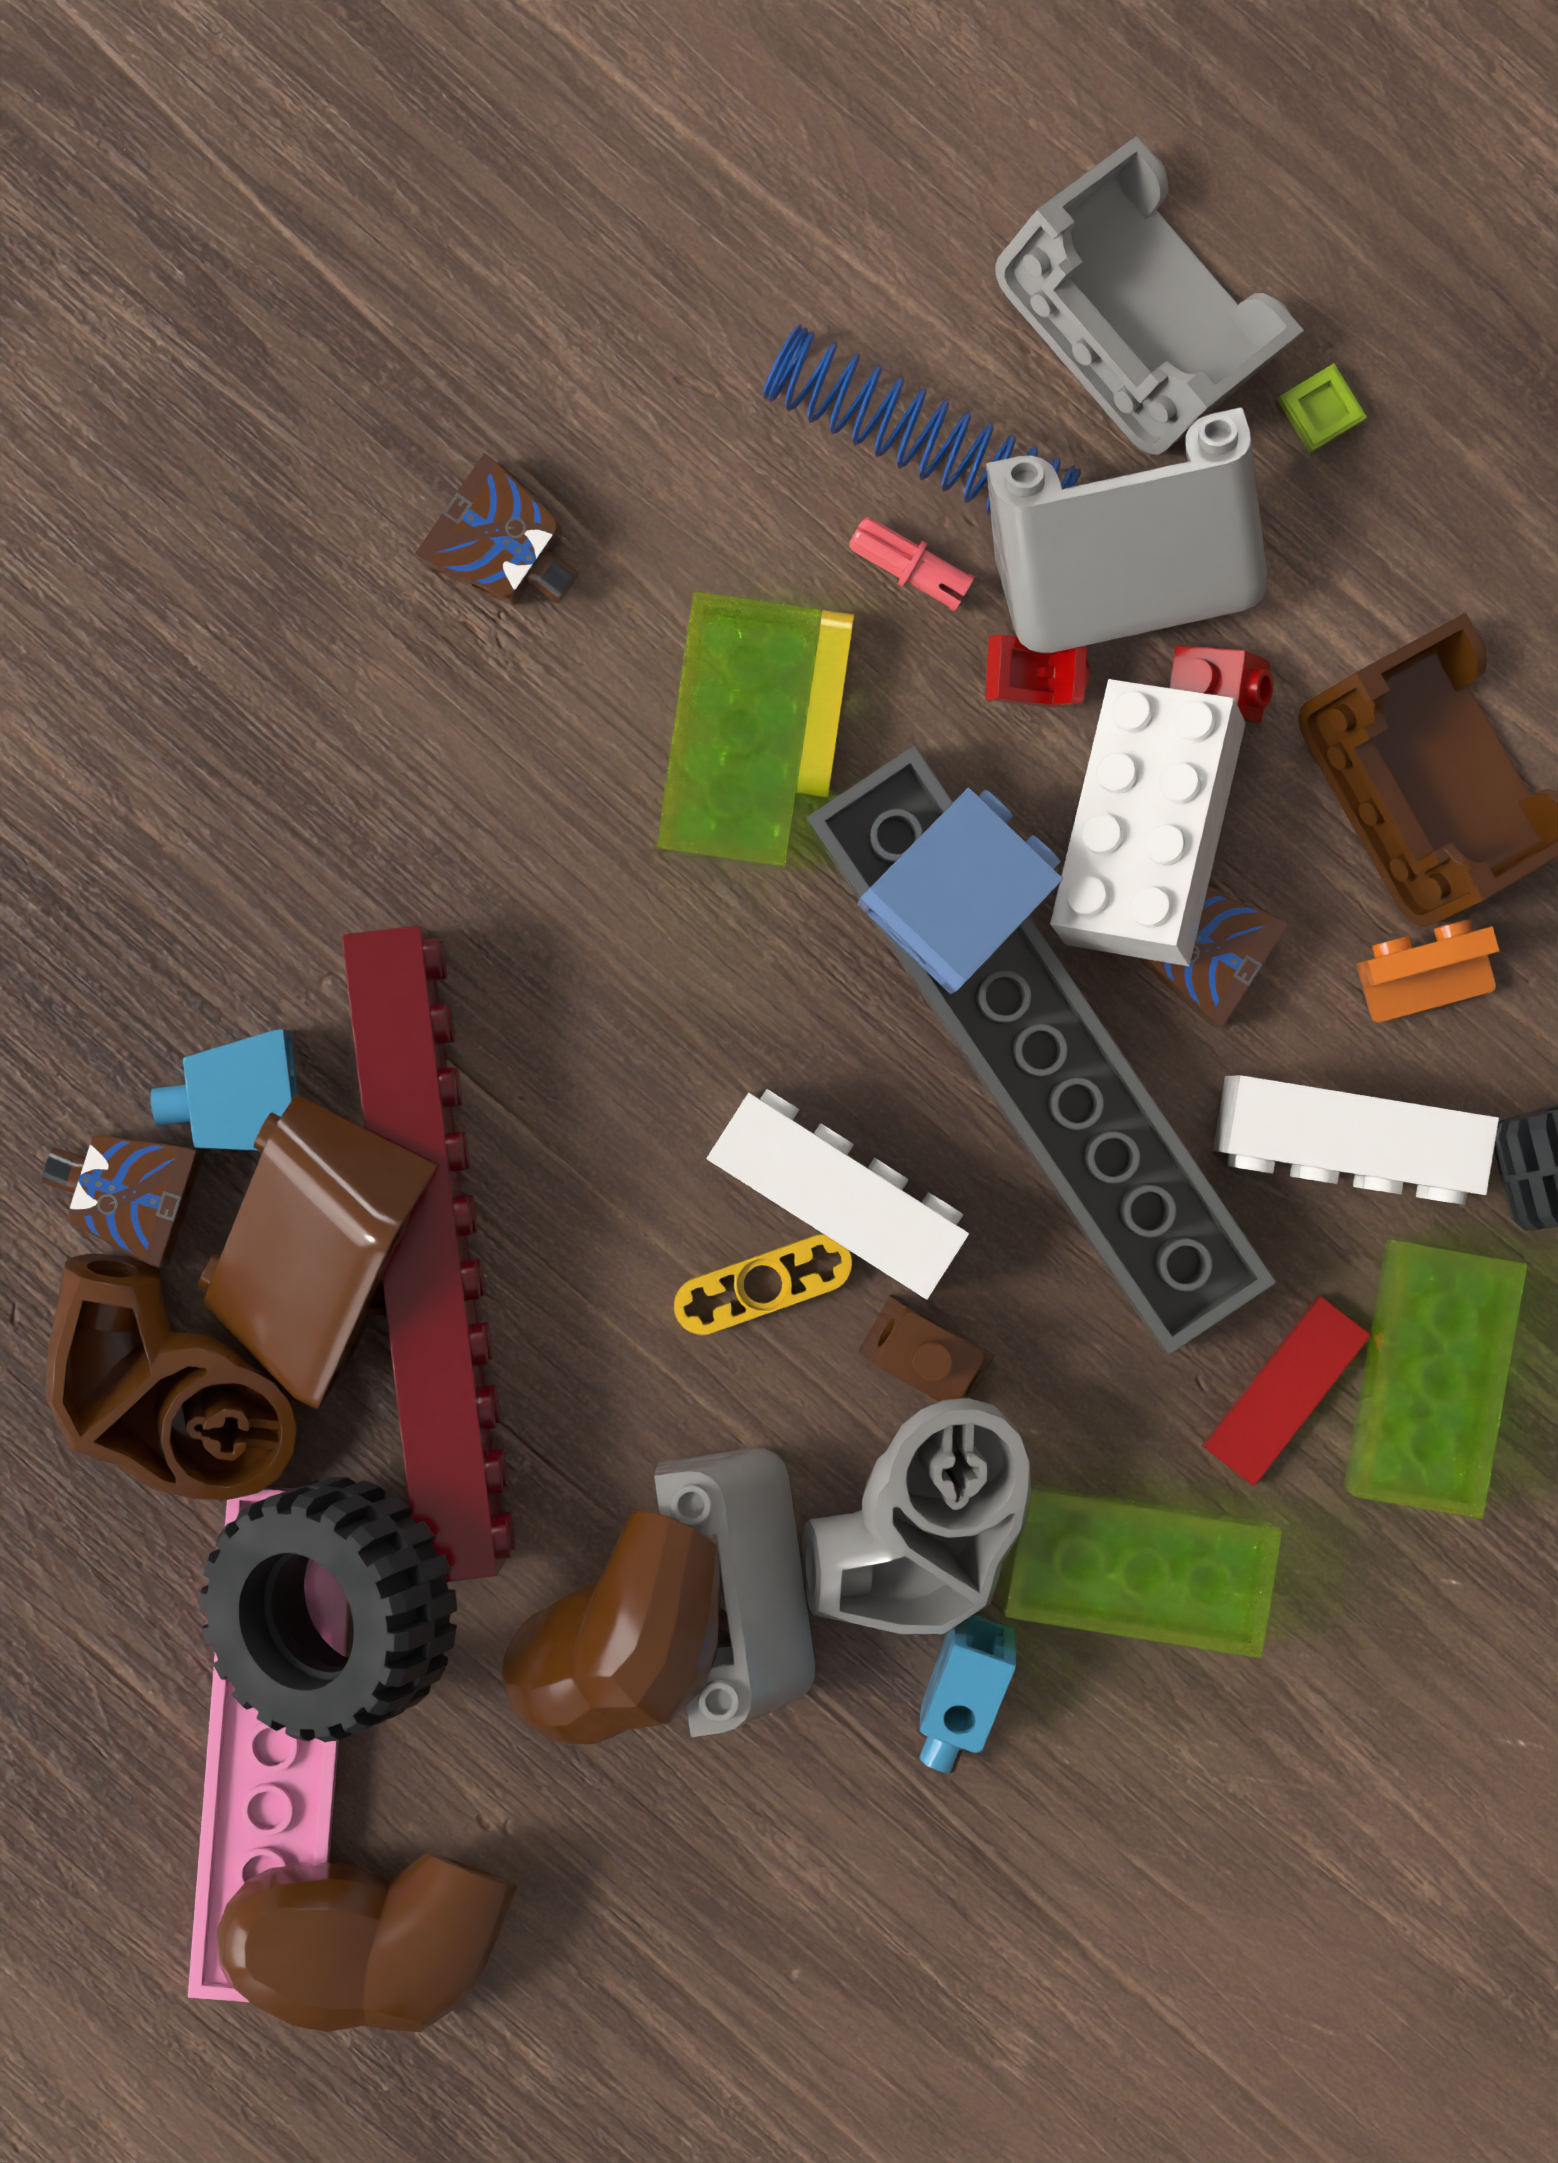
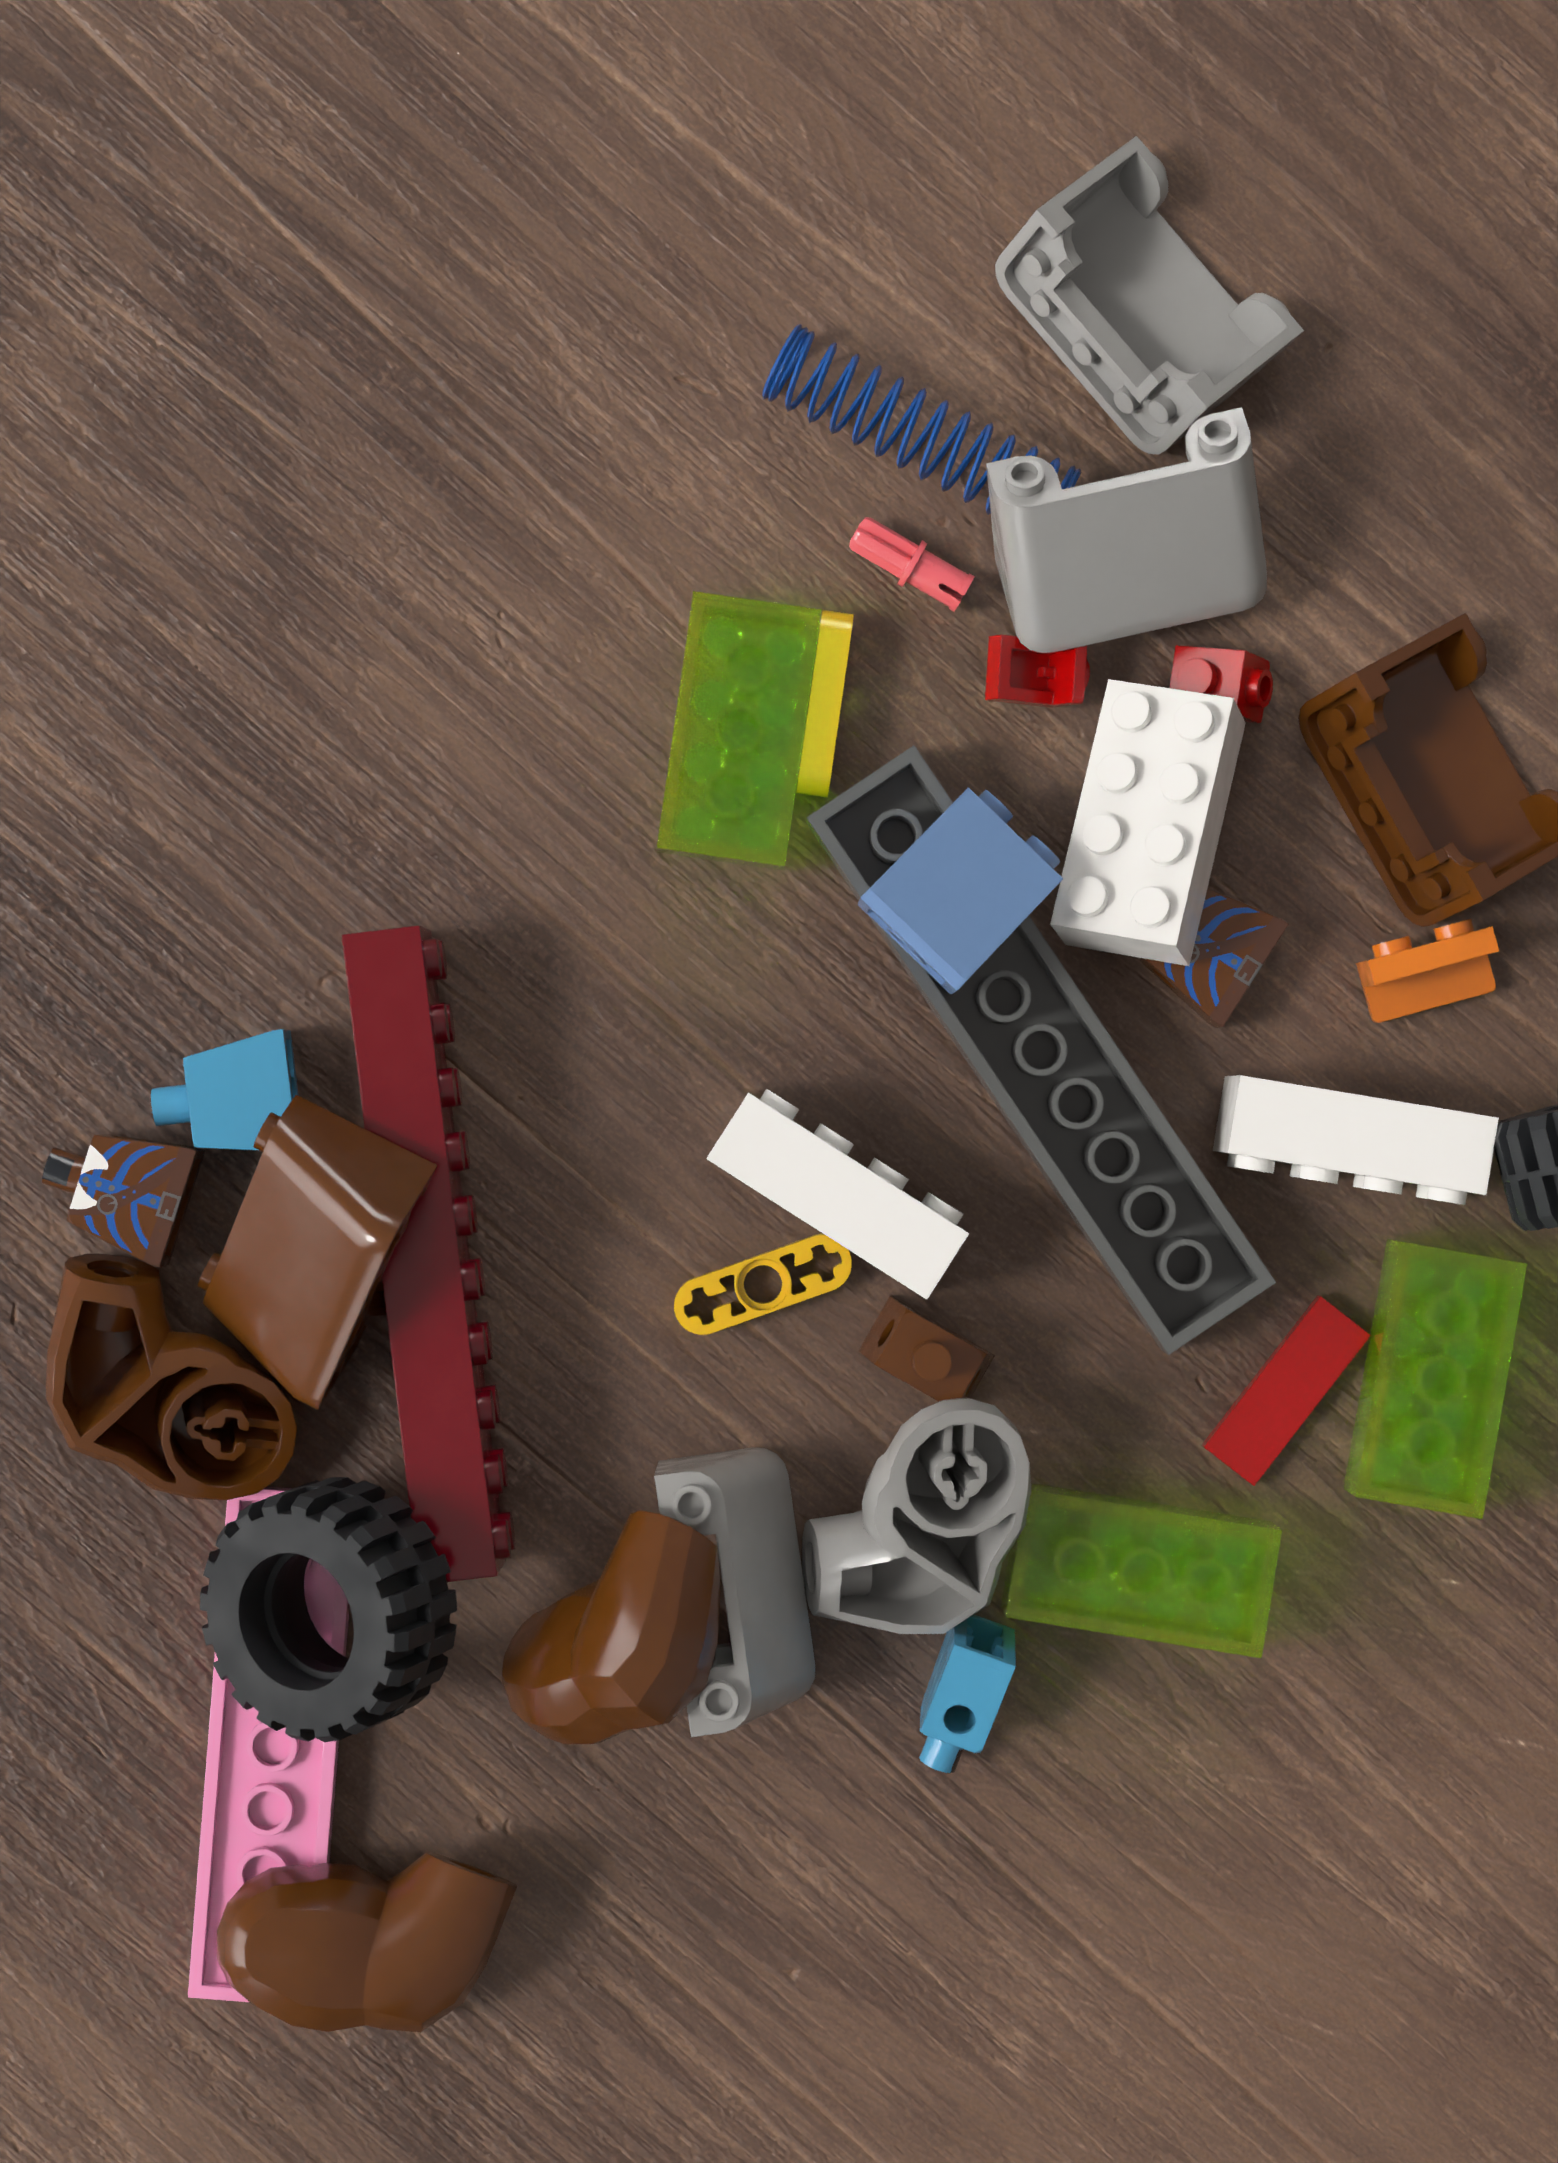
(497, 539): torso -> none
(1321, 408): lime tile -> none

